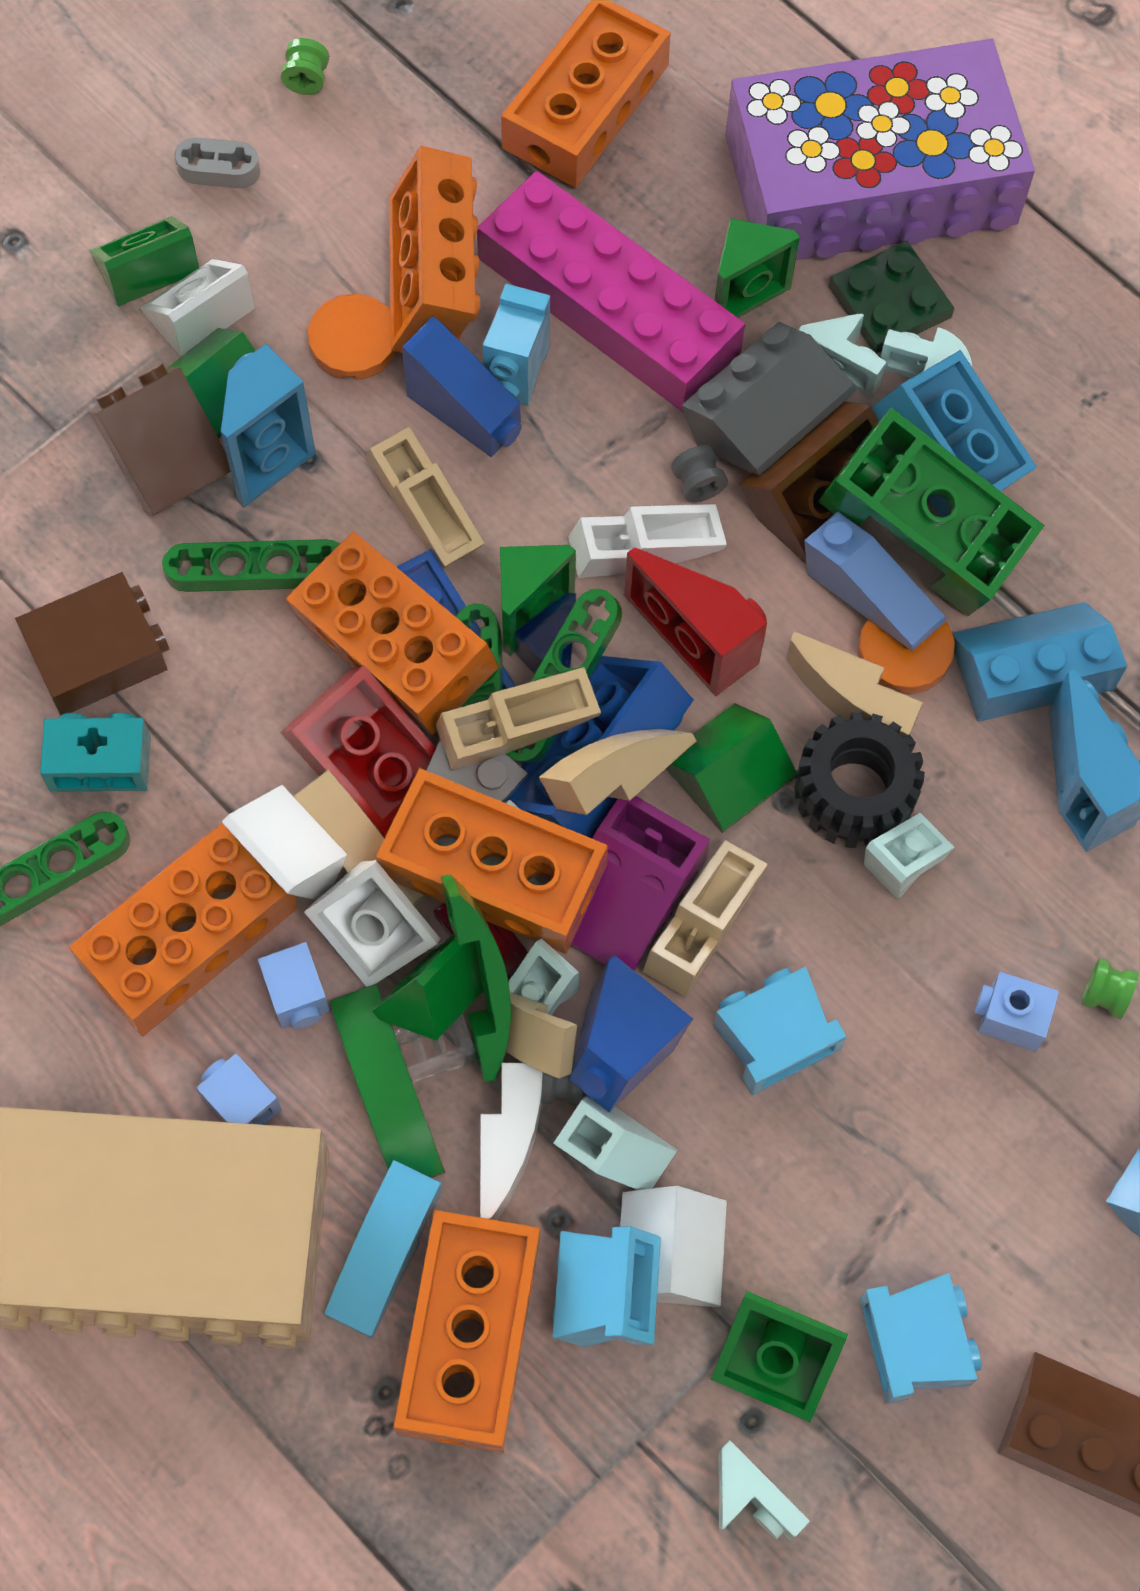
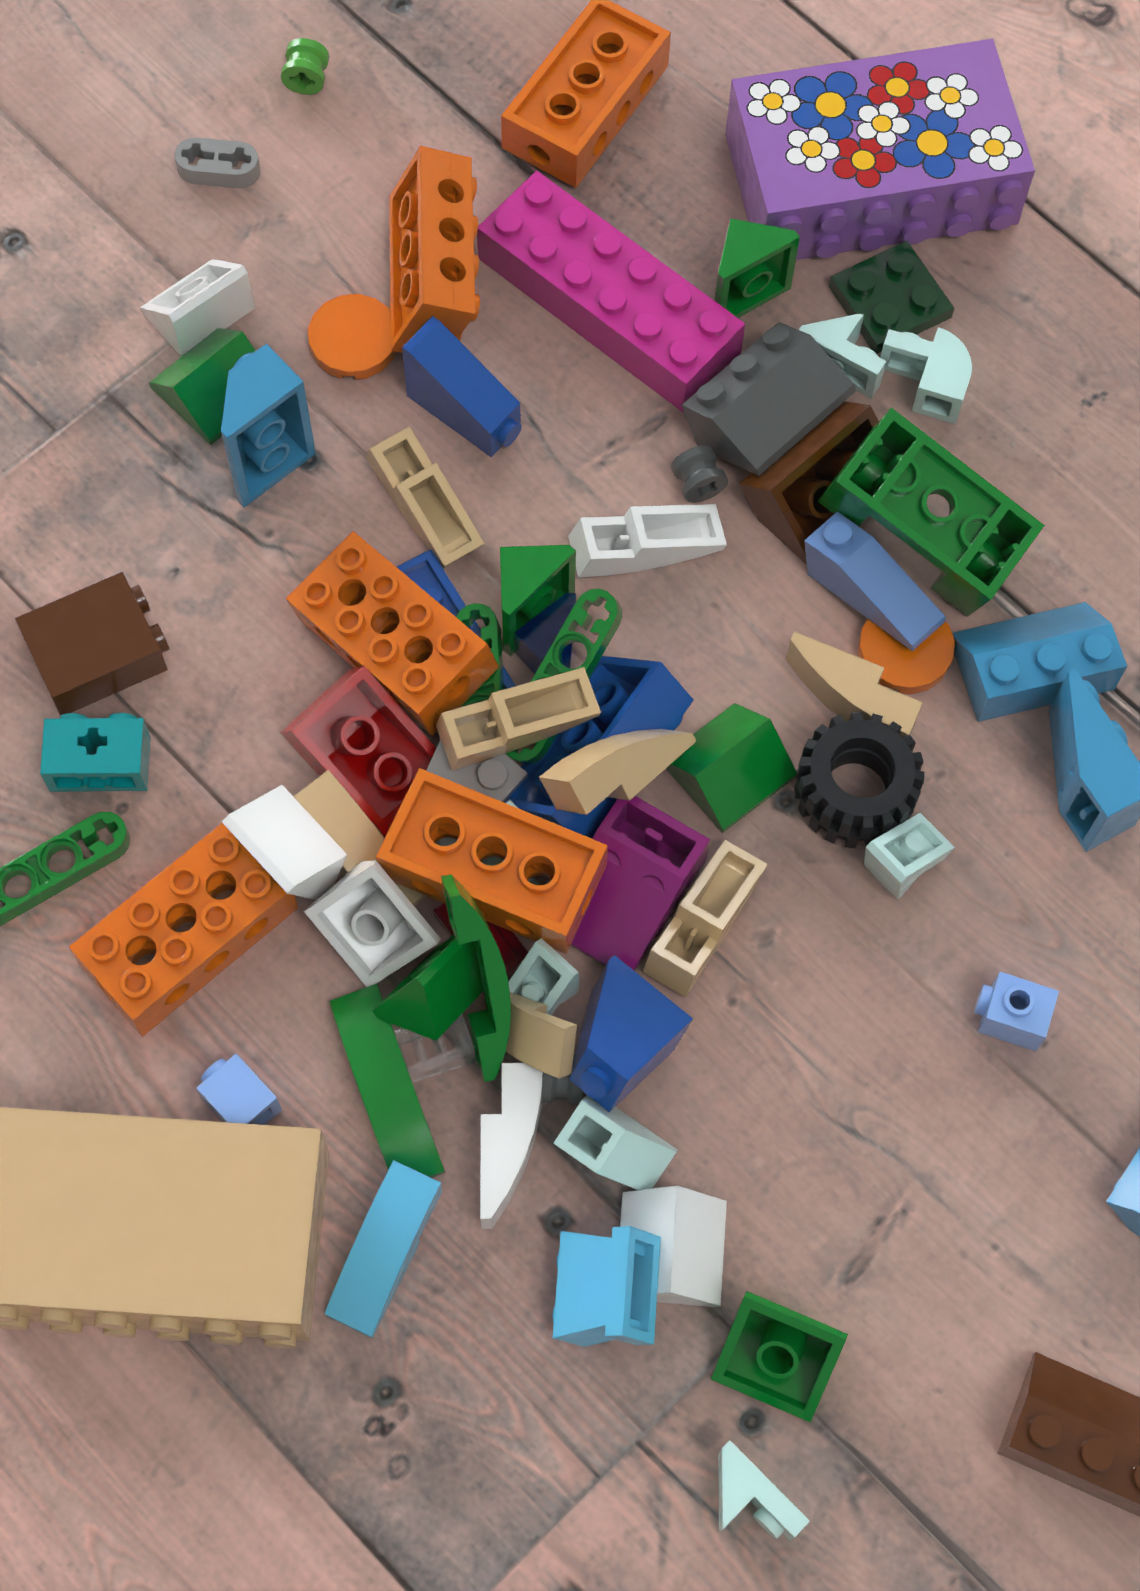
(146, 259): green slope -> none
(160, 438): reddish brown brick -> none
(255, 555): green beam -> none
(294, 986): light blue brick -> none
(443, 1302): orange brick -> none
(518, 340): medium azure hips -> none
(697, 617): red slope -> none
(777, 1029): medium azure hips -> none
(920, 1338): medium azure hips -> none
(964, 419): dark azure slope -> none
(1110, 988): bright green wheel -> none

